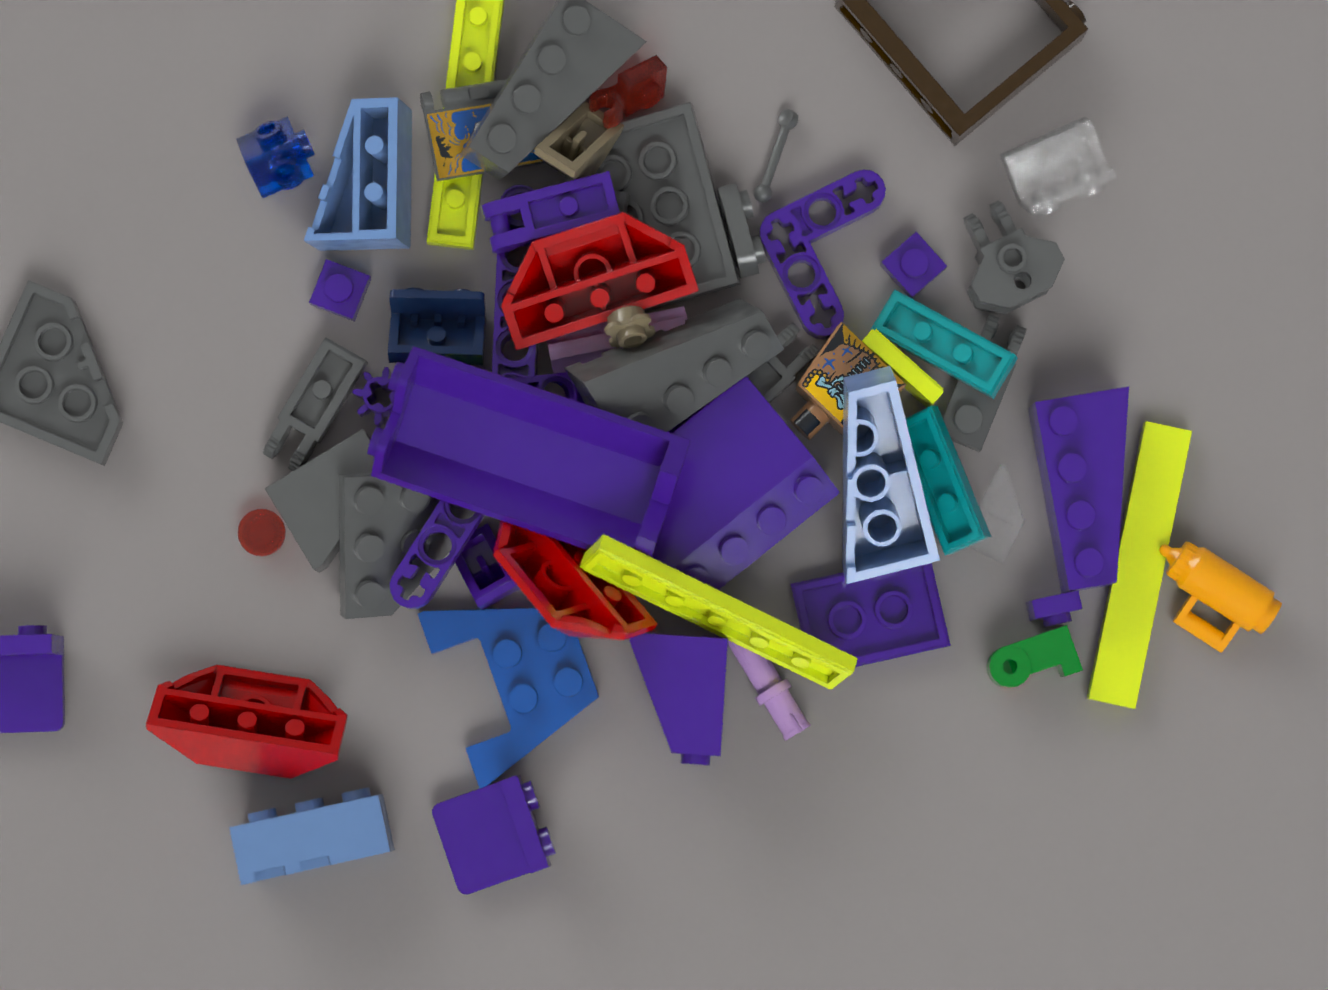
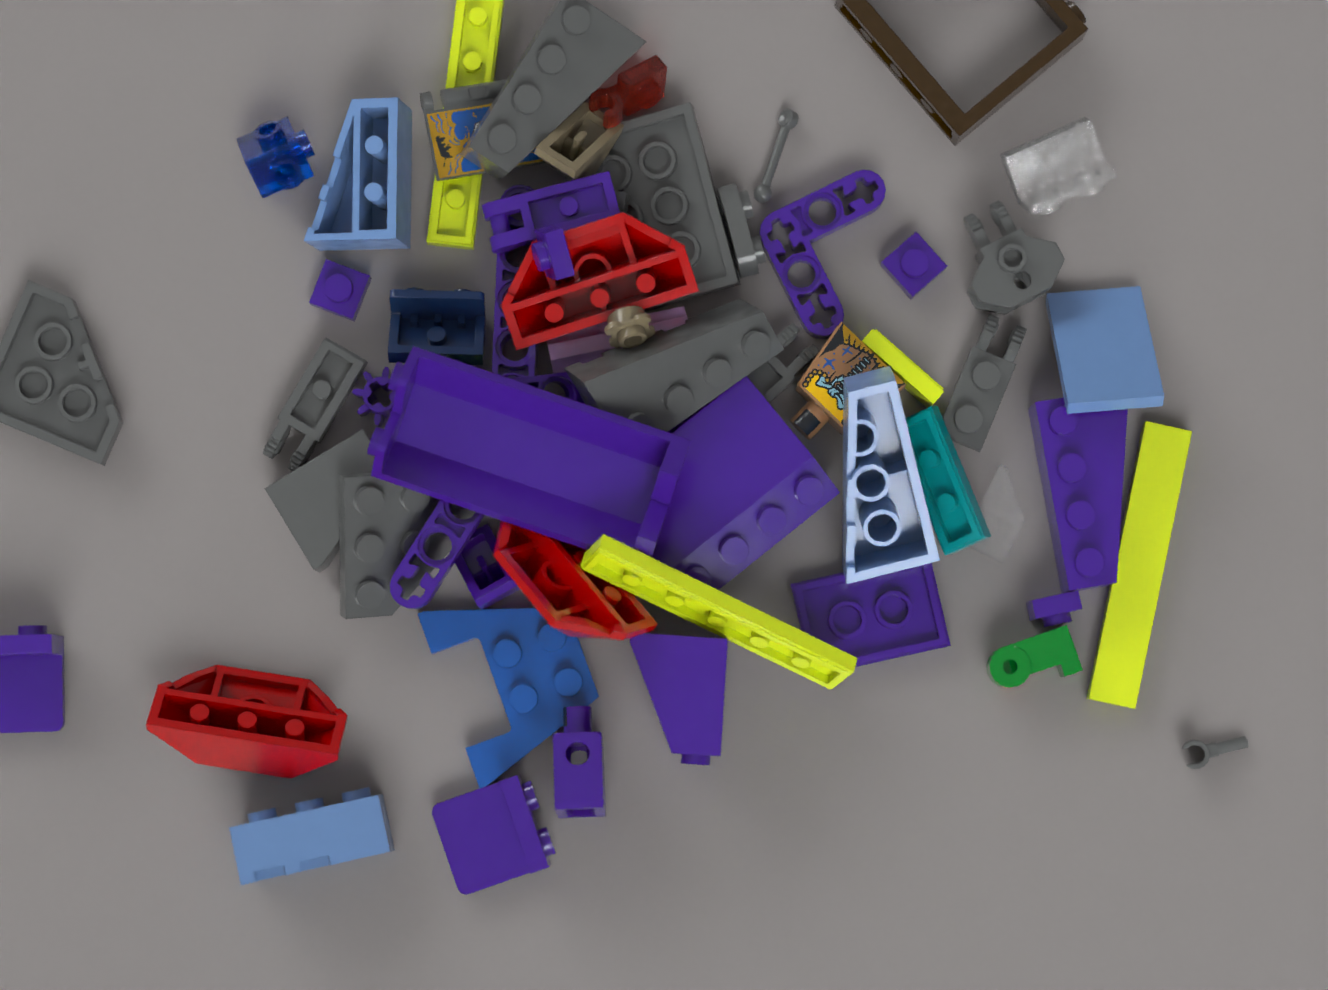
(261, 532): clear red plate -> none
(552, 253): none -> dark purple plate
(578, 788): none -> dark purple torso
(771, 691): lavender pin -> none
(944, 344): teal tile -> none
(1104, 350): none -> medium blue tile
(1214, 749): none -> dark grey hand
(1222, 589): light orange piece -> none

